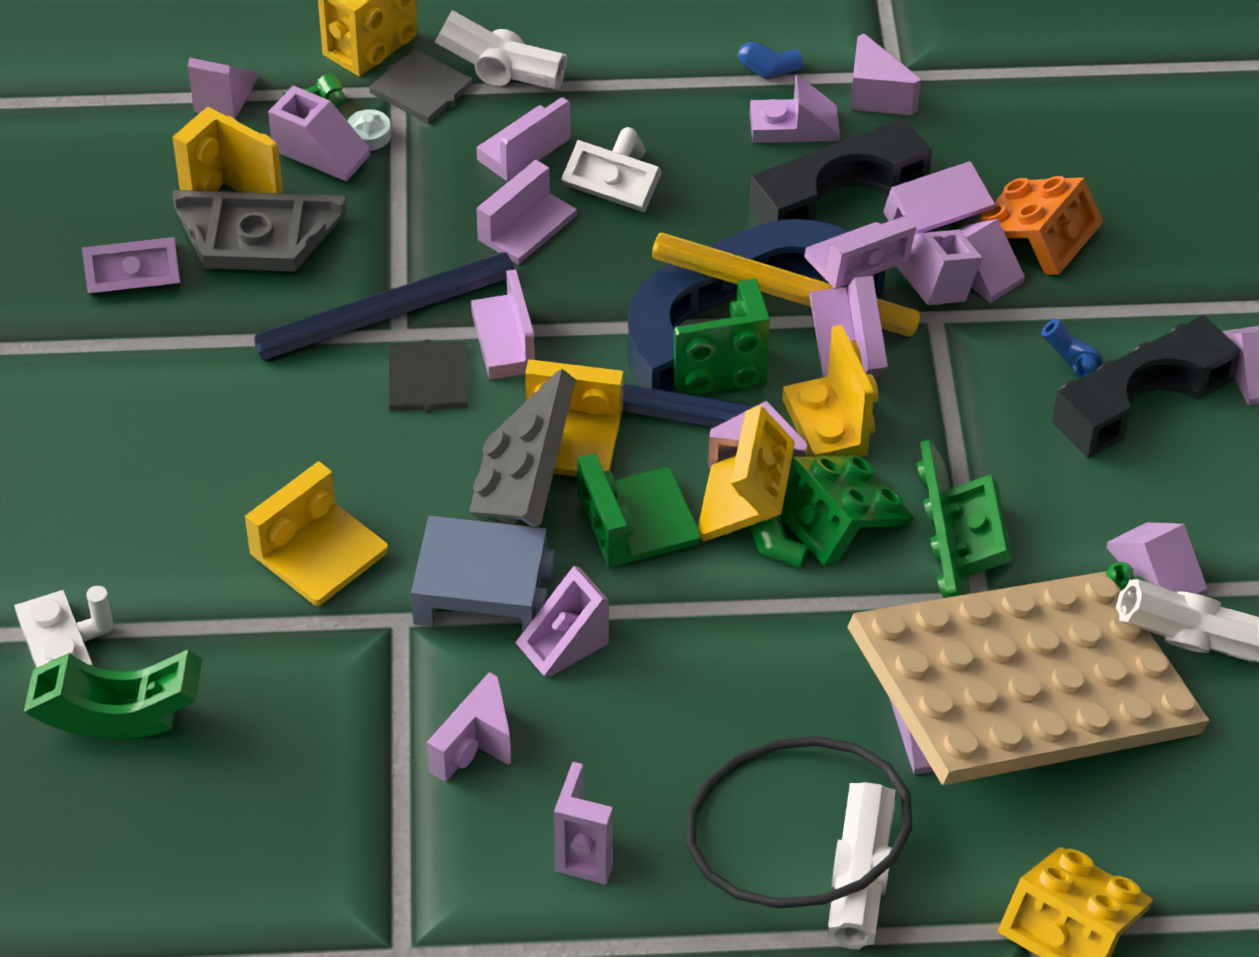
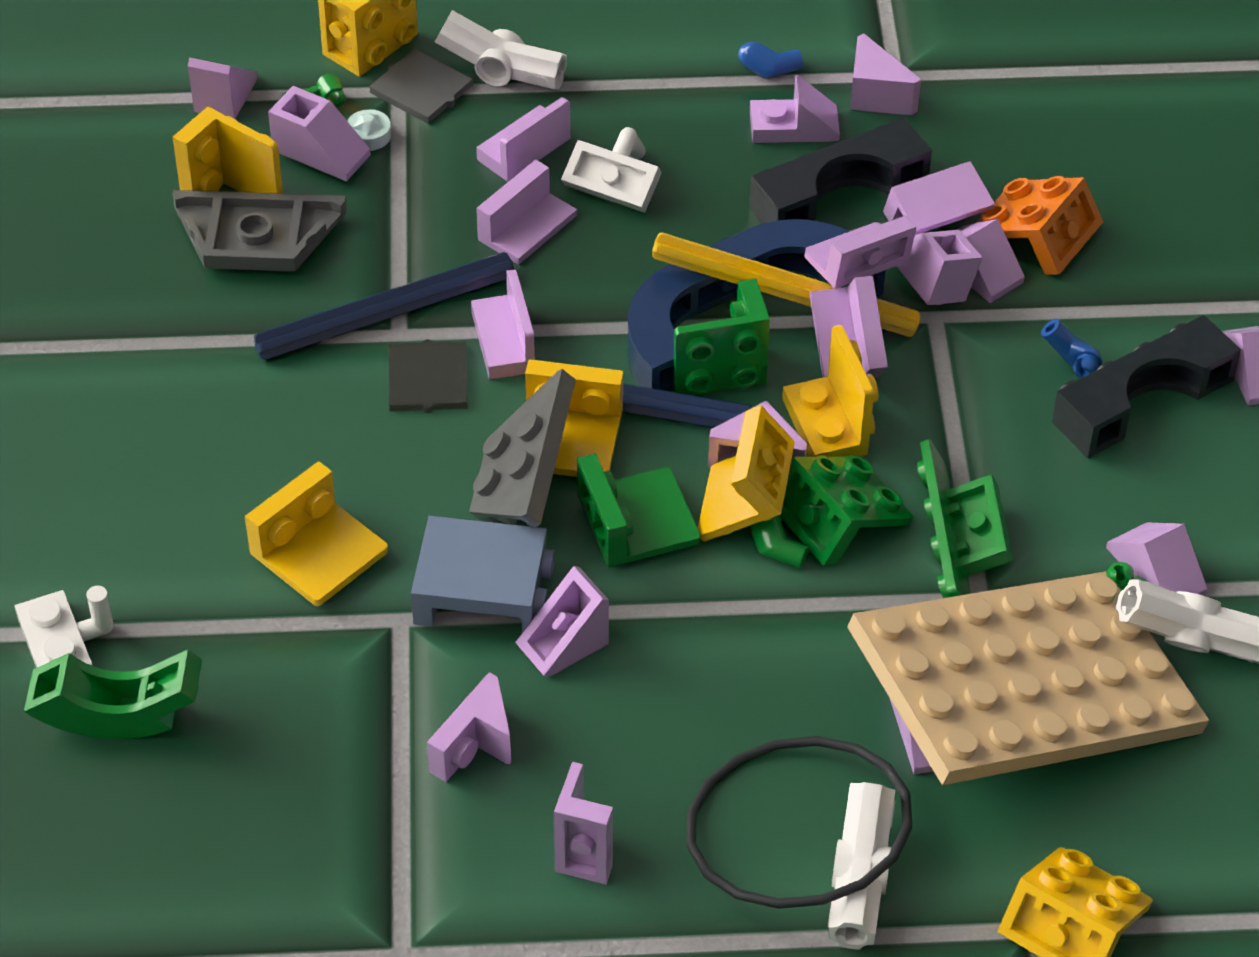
(131, 265): lavender panel -> none

